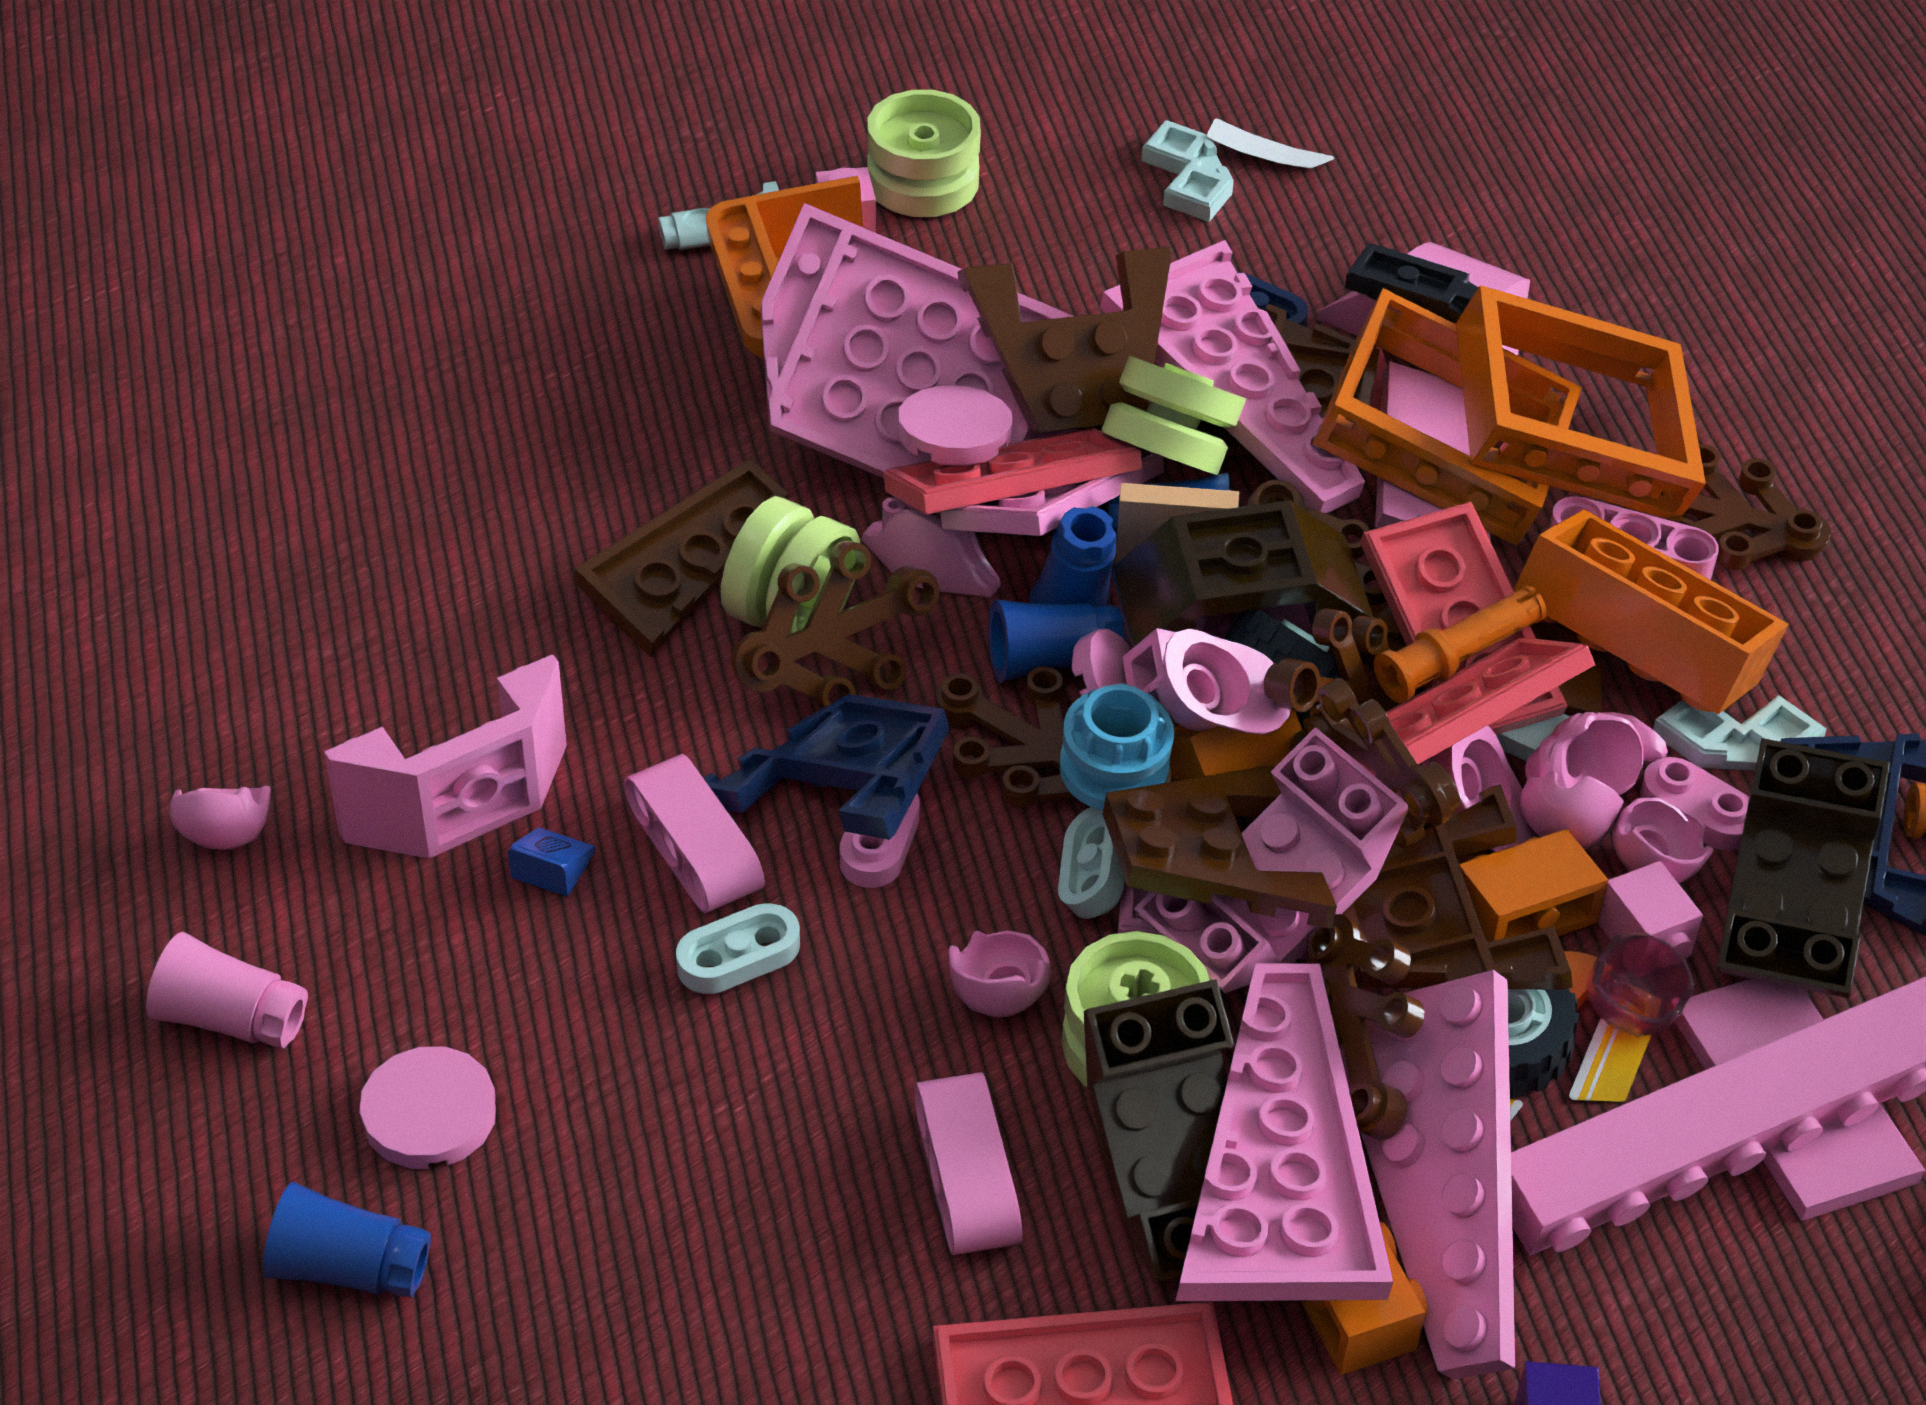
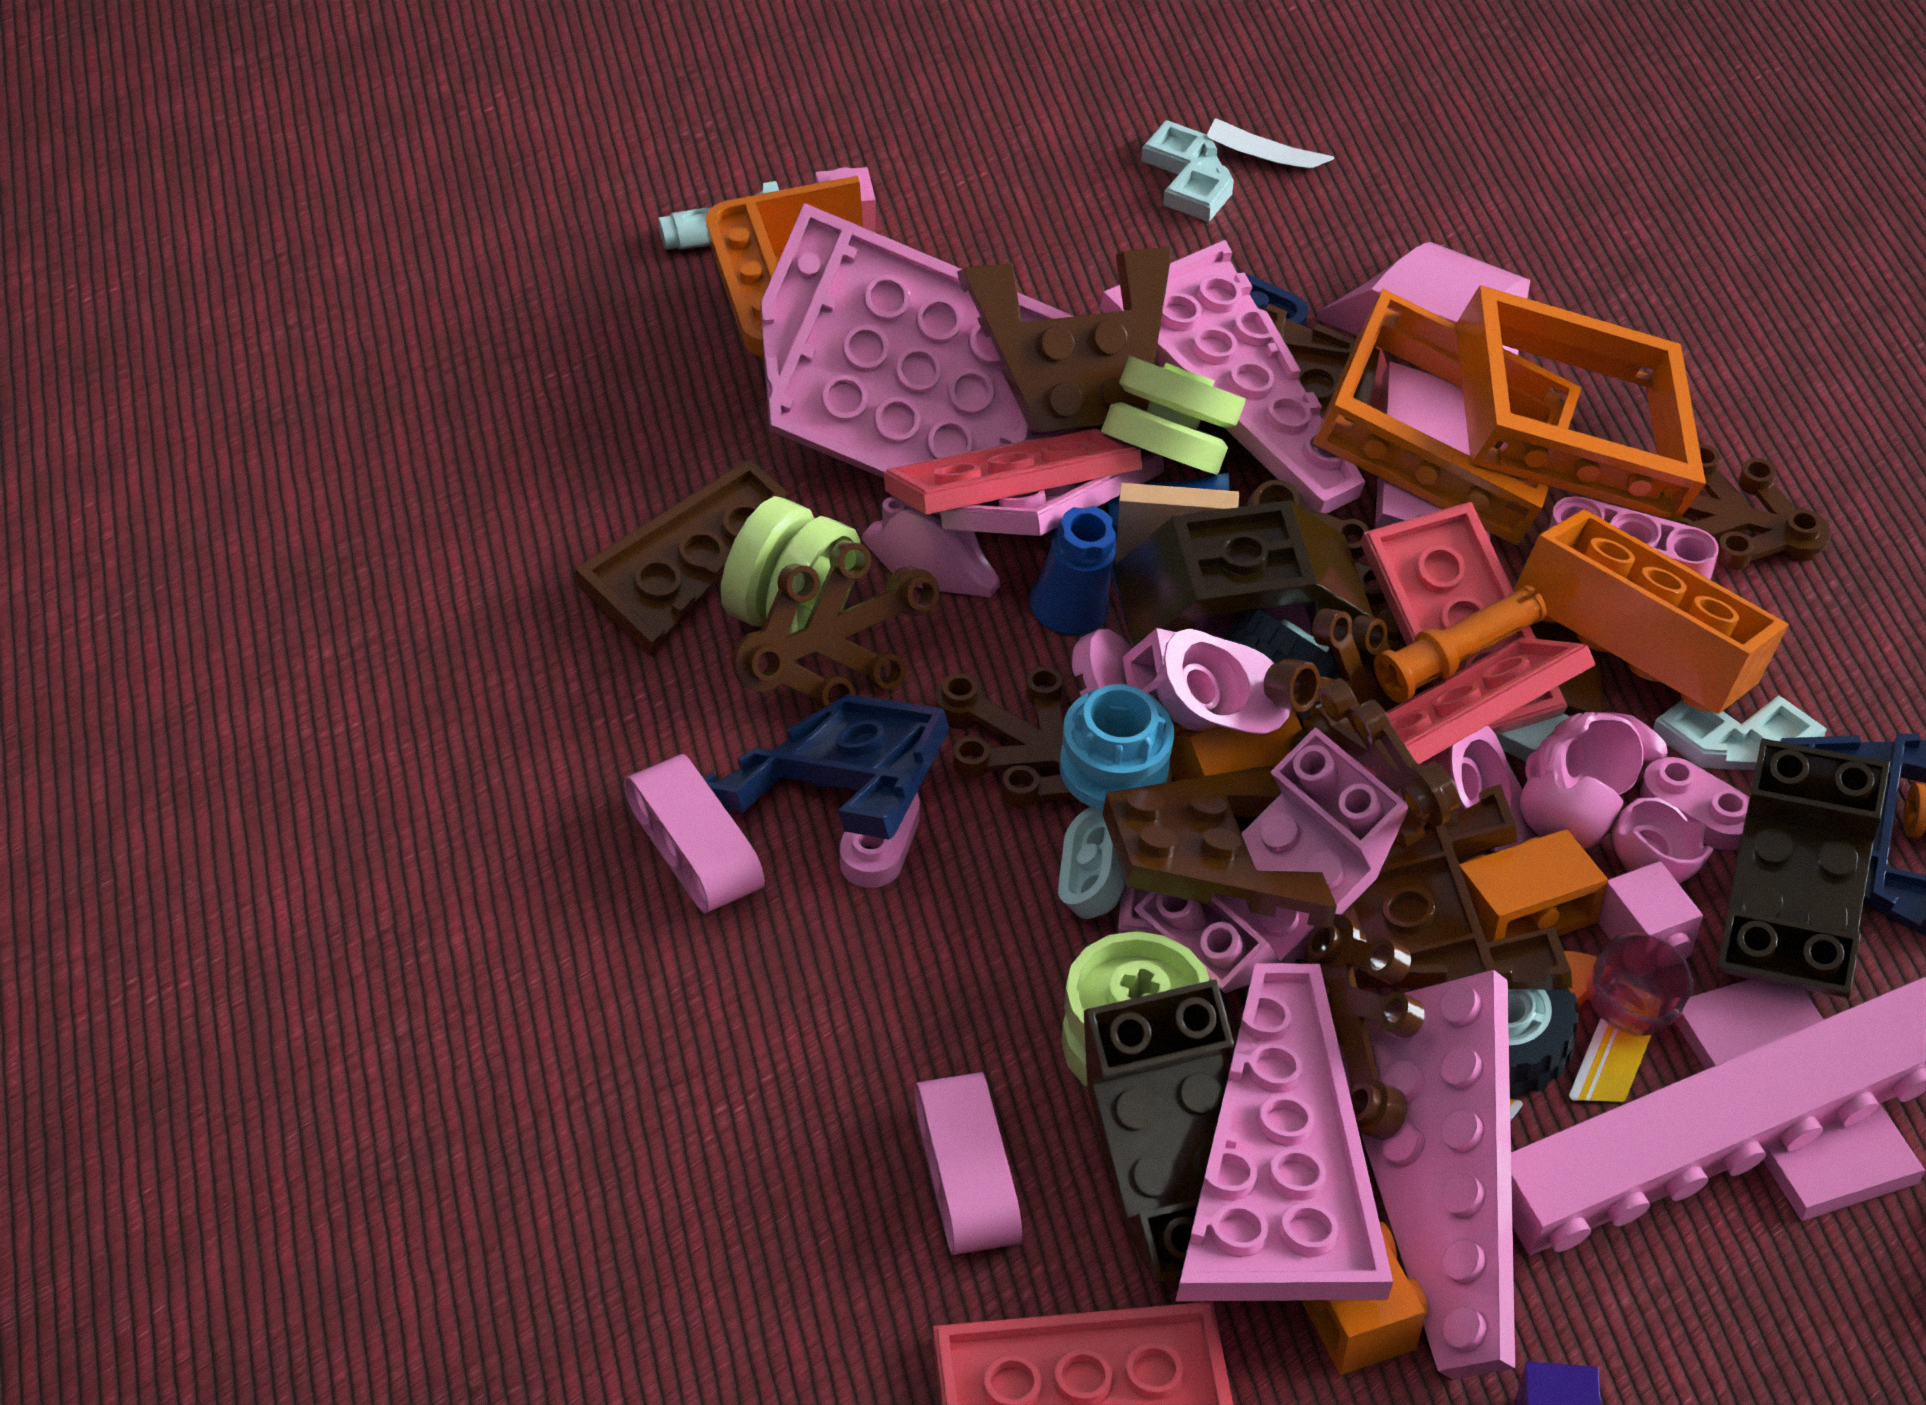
(220, 816): bright pink hair -> none
(223, 994): bright pink plant -> none
(343, 1245): blue plant -> none
(428, 1107): bright pink tile -> none
(456, 786): bright pink slope -> none
(549, 860): blue slope -> none
(736, 948): light aqua plate -> none
(923, 152): yellowish green wheel -> none
(955, 424): bright pink tile -> none
(1000, 972): bright pink hair -> none
(1042, 634): blue plant -> none
(1412, 278): black hinge -> none

